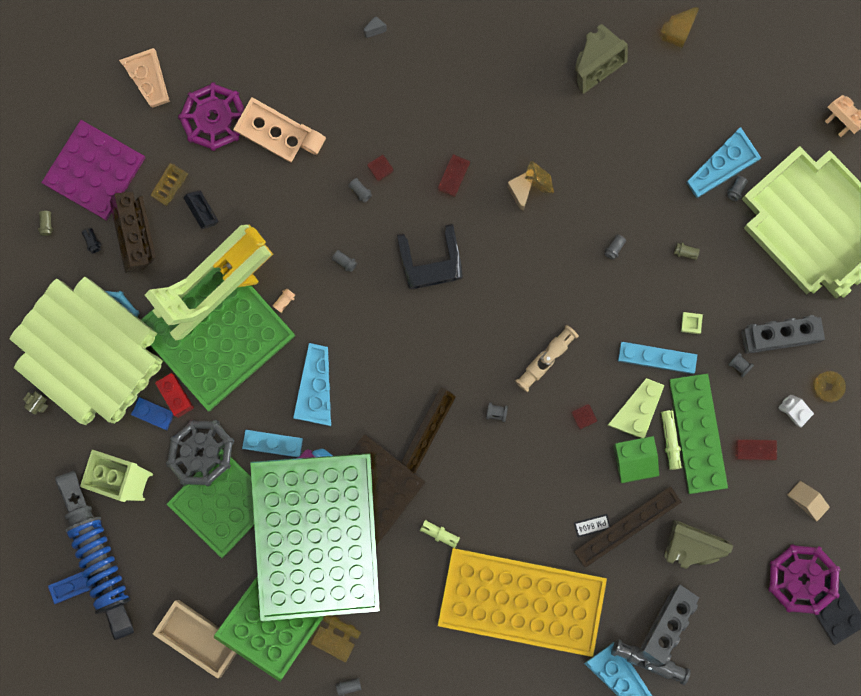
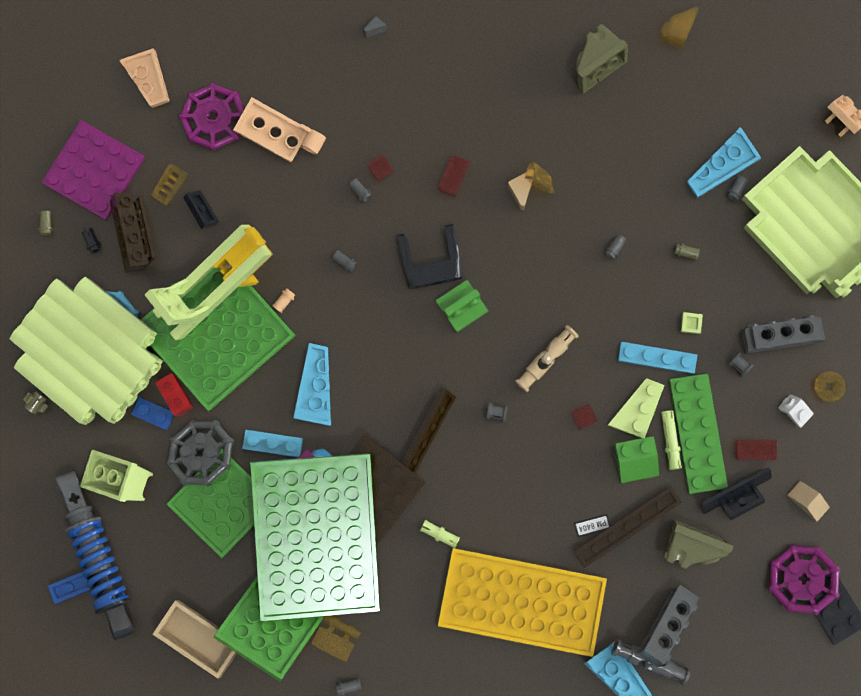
(462, 306): none -> bright green bracket
(739, 497): none -> black bracket

